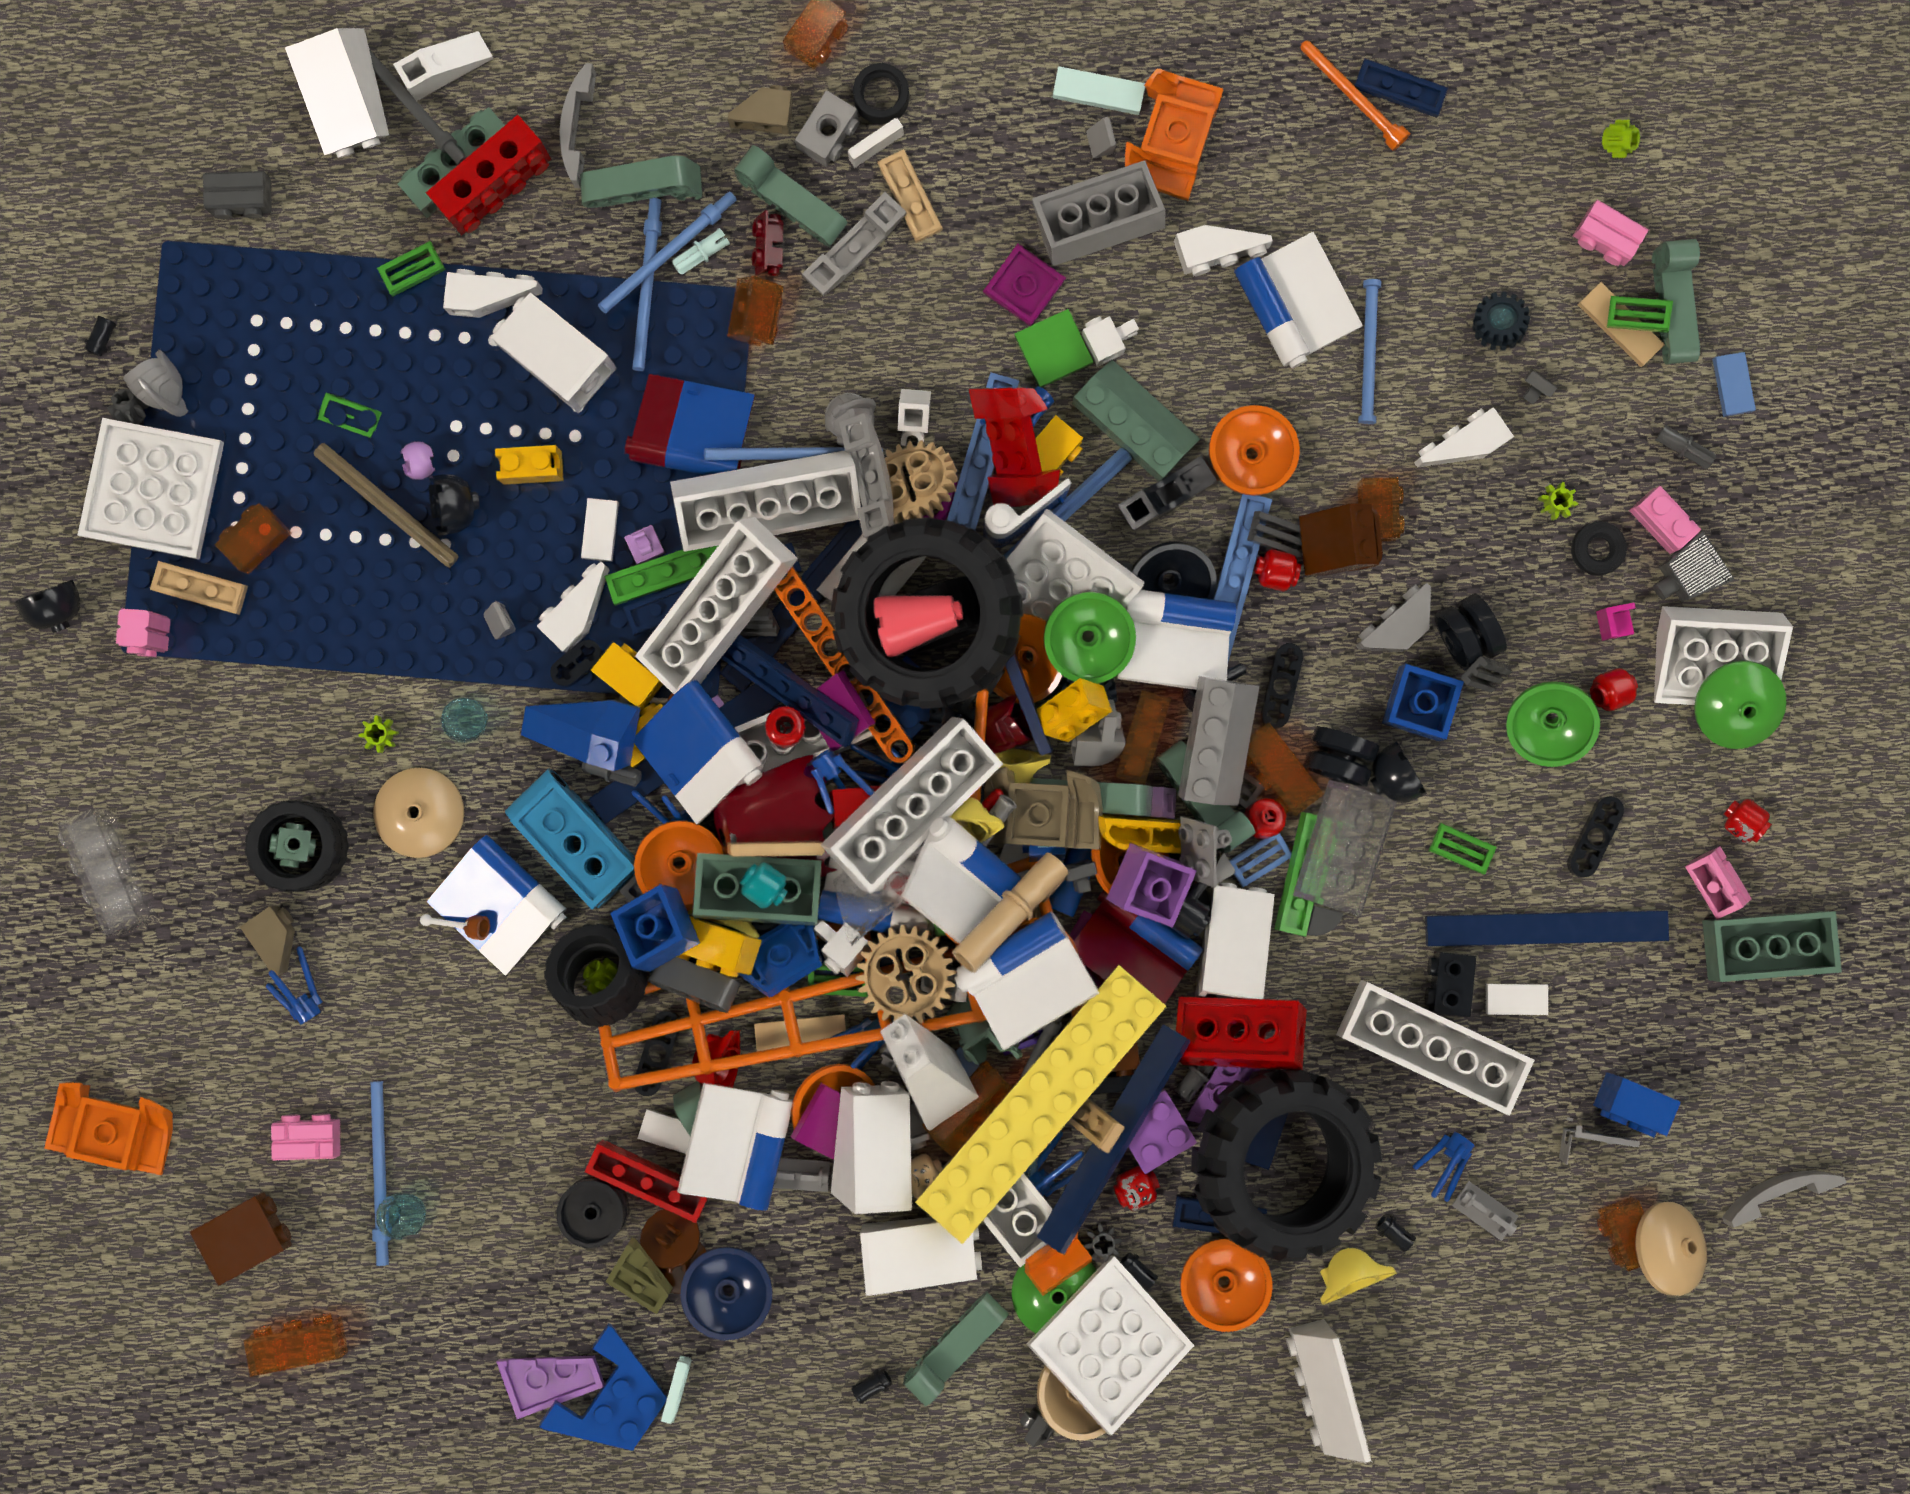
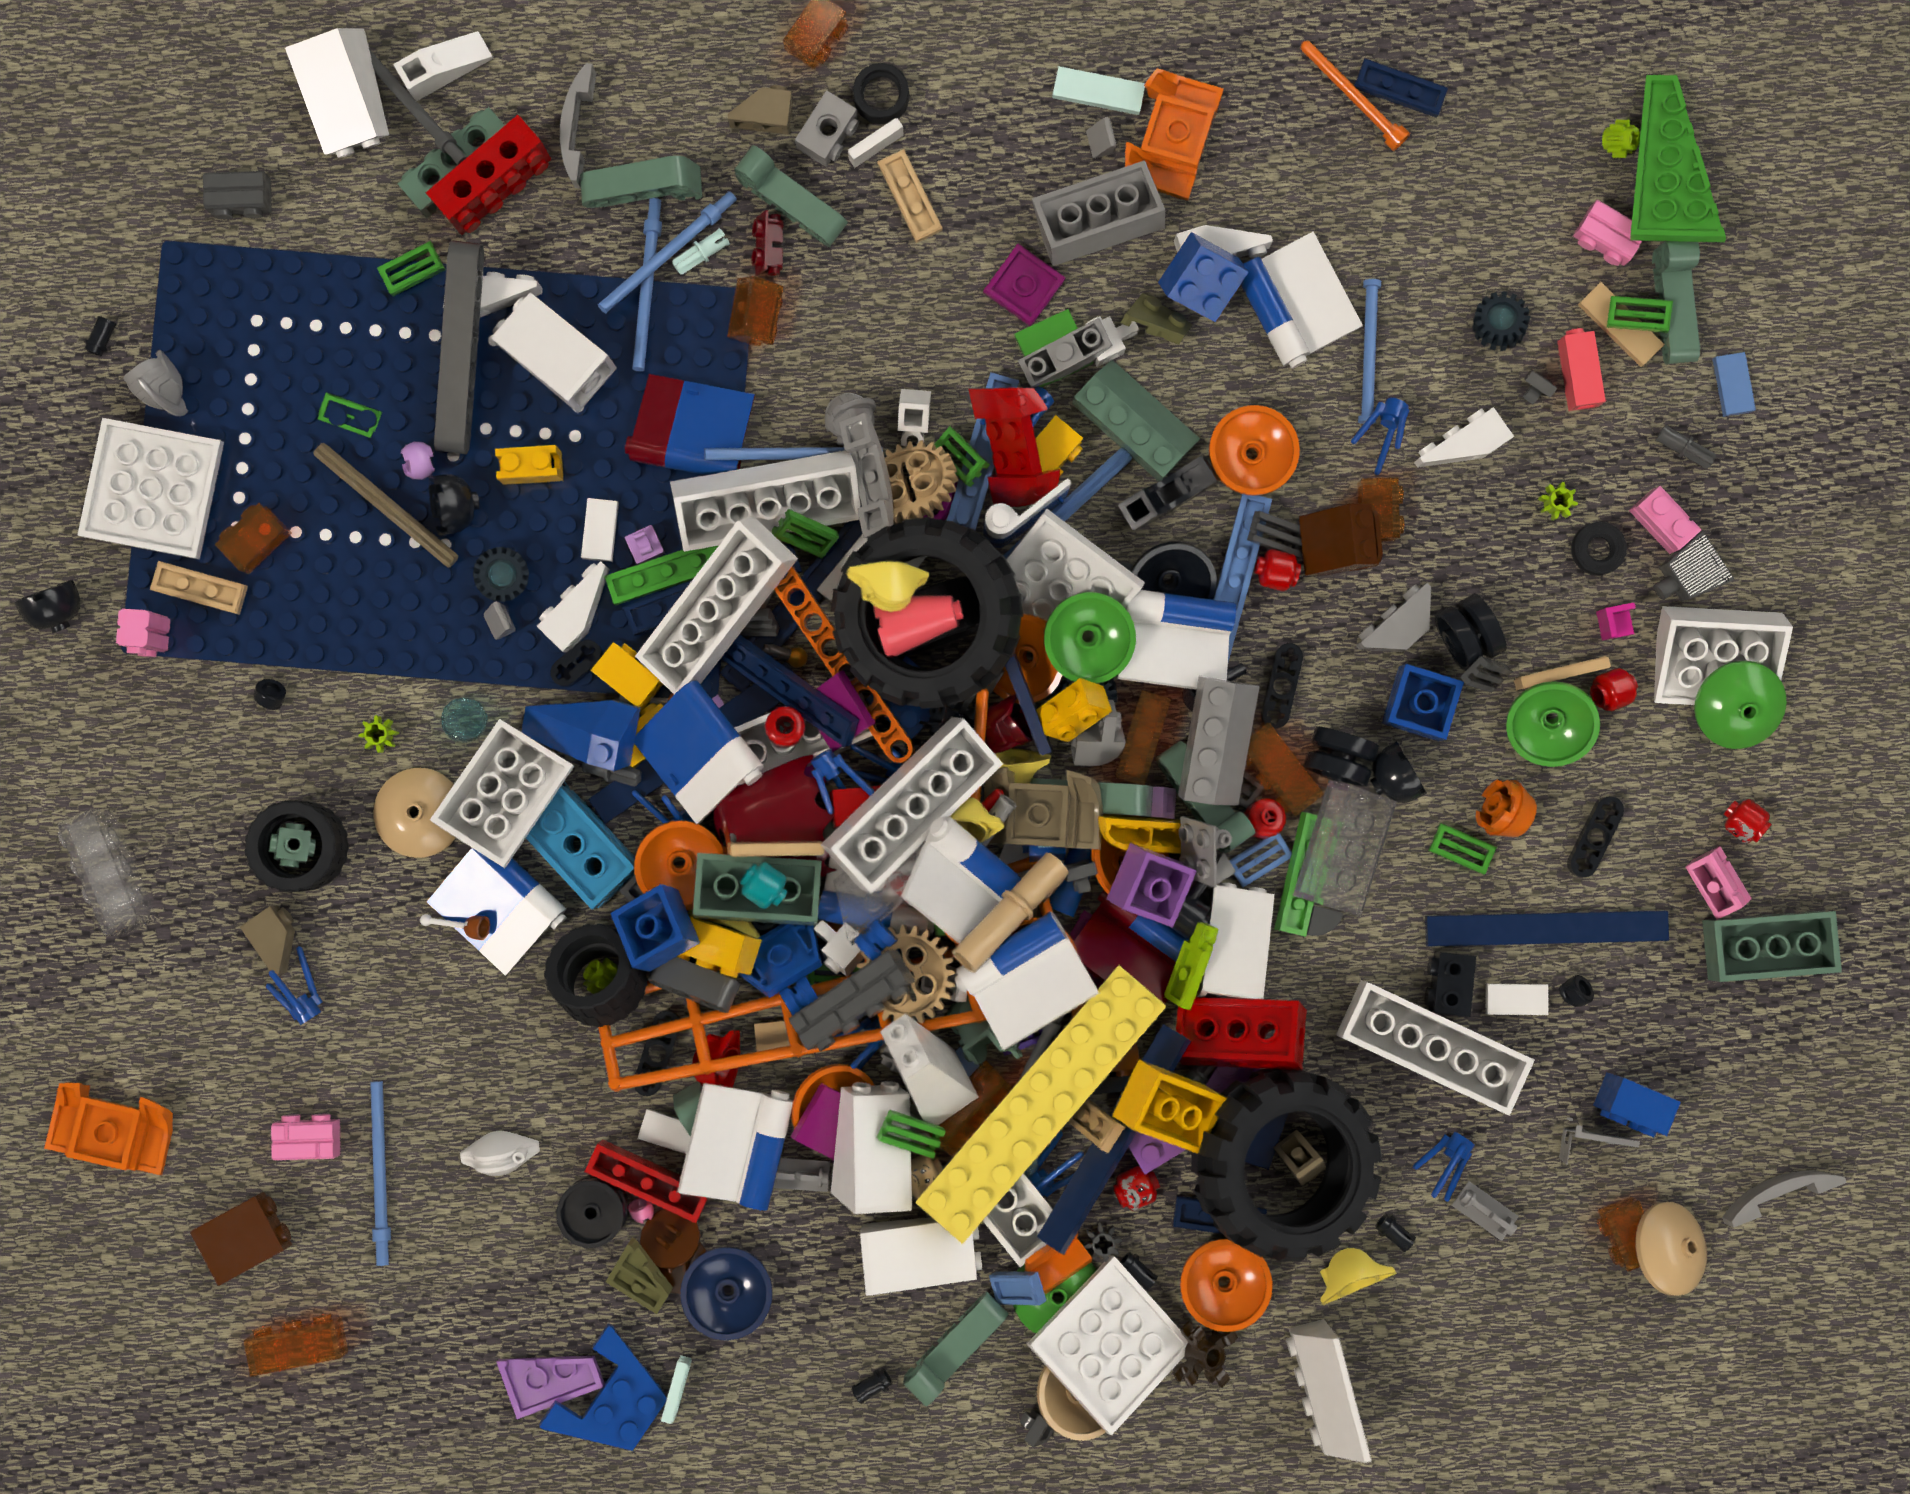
(127, 407): dark grey gear -> none
(269, 694): none -> black tile
(400, 1215): clear light blue hair -> none
(459, 347): none -> dark grey beam
(499, 1153): none -> white hat
(500, 574): none -> black wheel
(502, 793): none -> white slope
(641, 1210): none -> bright pink hinge
(795, 657): none -> piece
(798, 996): none -> blue wheel
(808, 530): none -> bright green tile
(851, 1000): none -> dark grey brick
(855, 246): light grey slope -> none
(875, 939): none -> blue wheel
(888, 583): none -> light yellow hat
(932, 1142): none -> bright green tile
(974, 469): none -> bright green tile
(1017, 1288): none -> medium blue tile
(1066, 354): none -> light grey slope
(1158, 319): none -> olive wing
(1168, 1106): none -> yellow brick
(1191, 966): none -> lime hinge
(1203, 277): none -> blue brick
(1204, 1355): none -> dark brown pin
(1300, 1157): none -> dark tan slope
(1392, 415): none -> blue plant
(1507, 809): none -> orange cone
(1562, 672): none -> tan tile
(1577, 991): none -> black tile
(1581, 370): none -> coral brick
(1671, 178): none -> bright green wing

